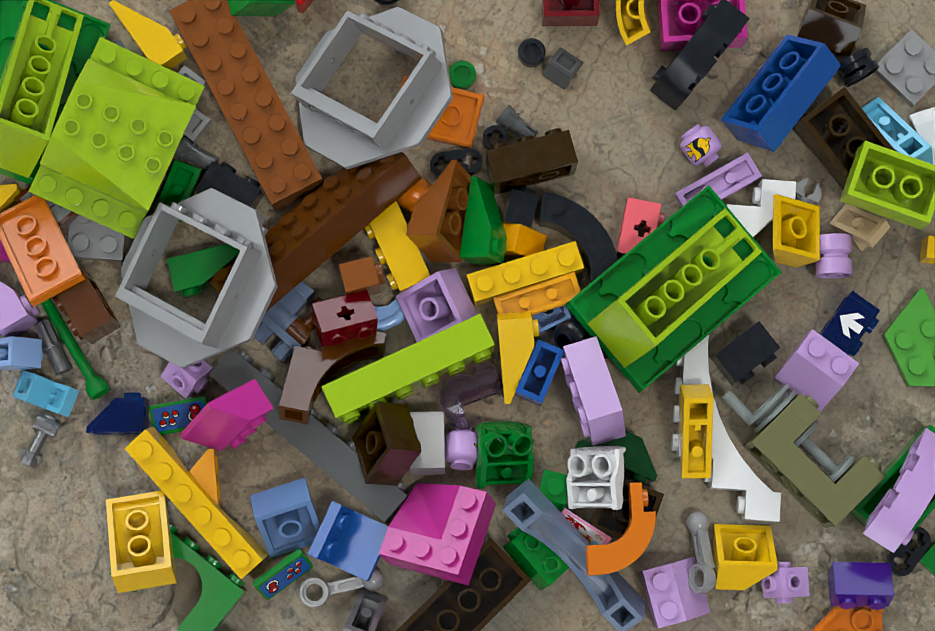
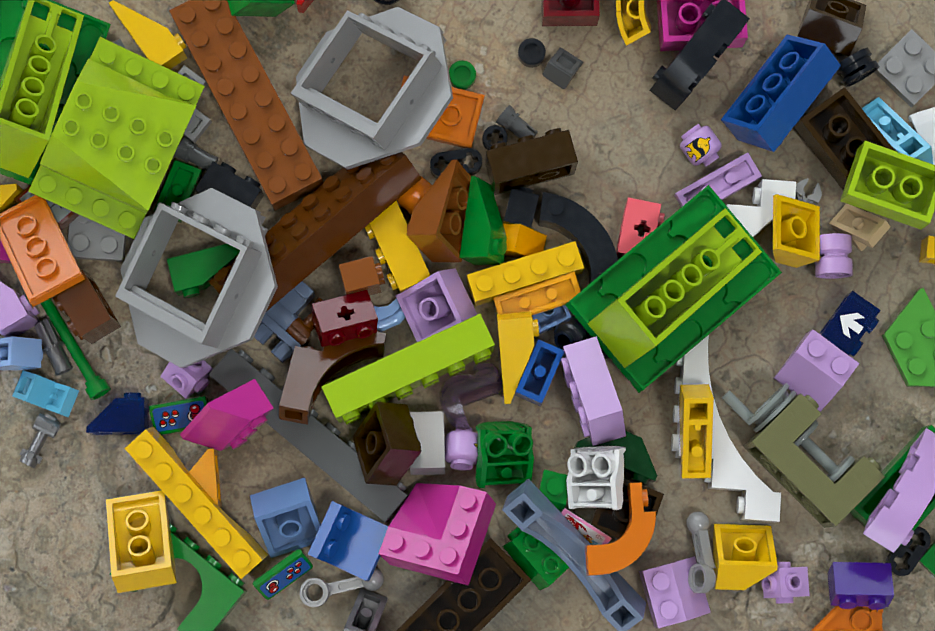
(746, 353): black brick -> none

